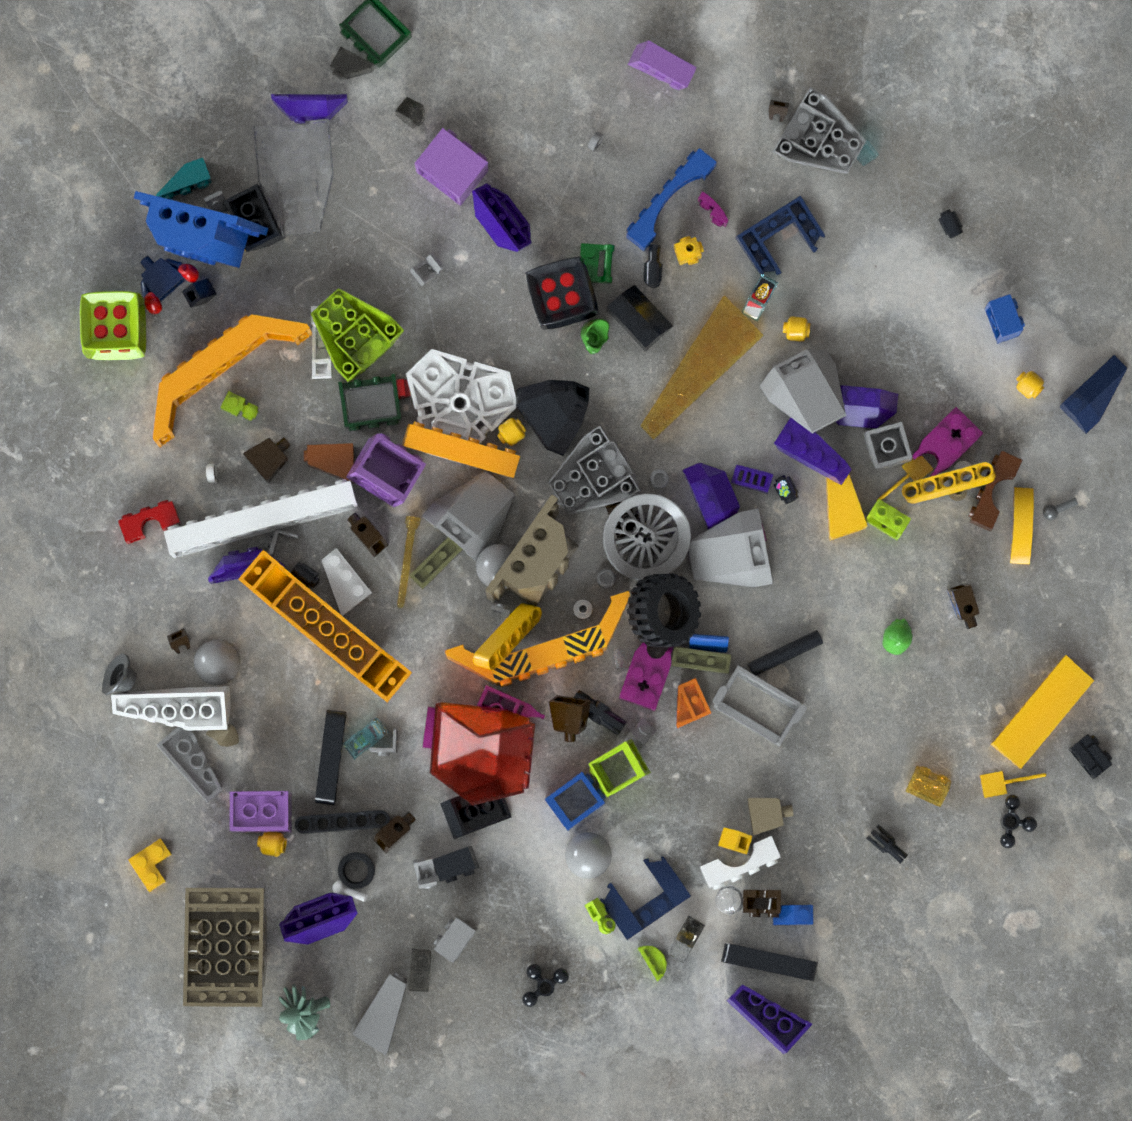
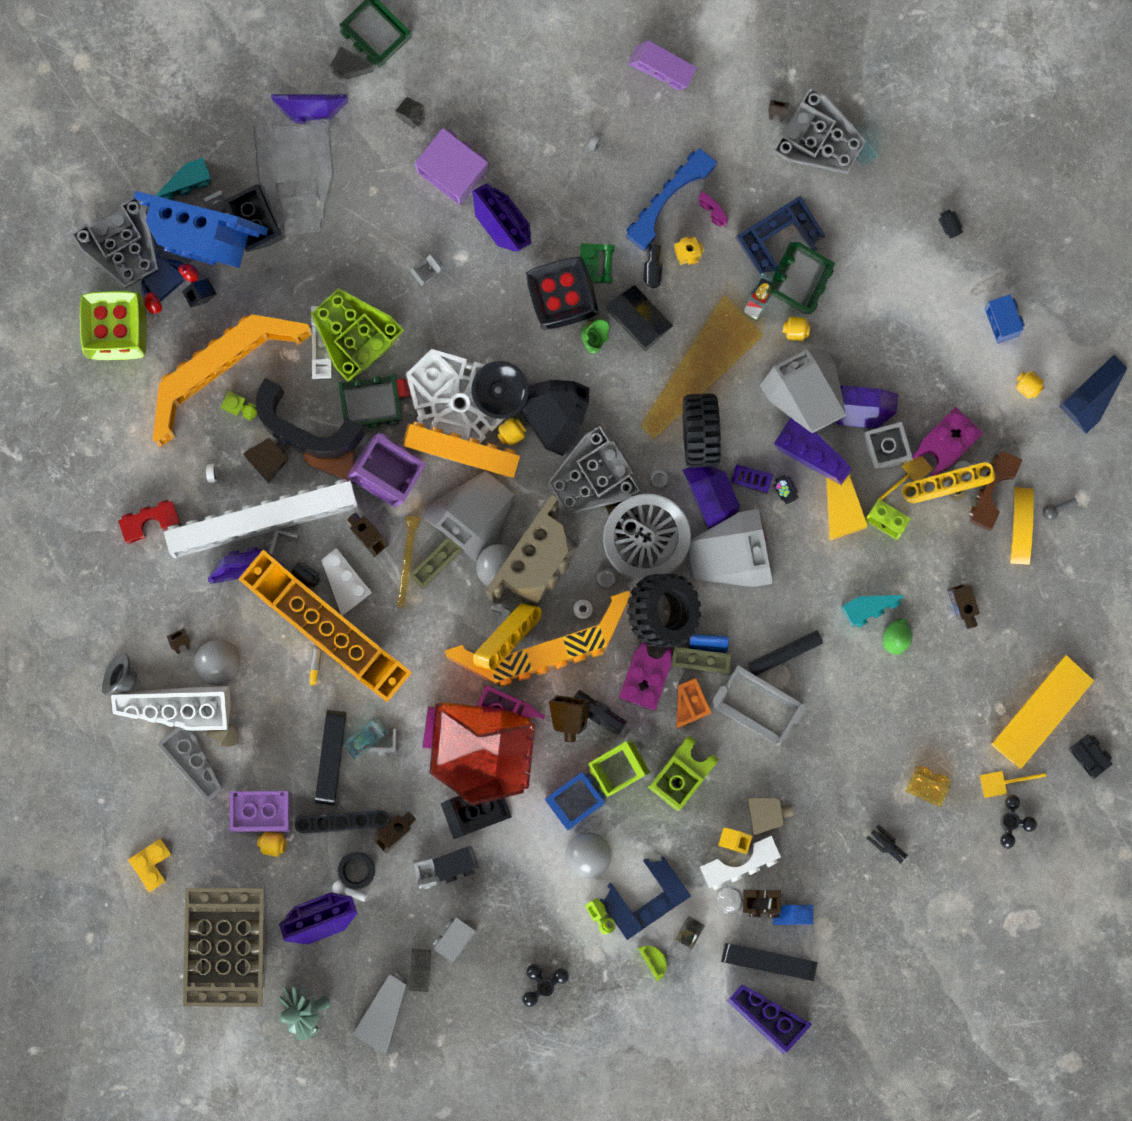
(120, 244): none -> light grey wedge
(286, 433): none -> black arch
(314, 666): none -> light grey piece
(513, 389): none -> black dish
(686, 771): none -> lime brick
(701, 430): none -> black tyre
(801, 277): none -> window
(864, 607): none -> teal slope

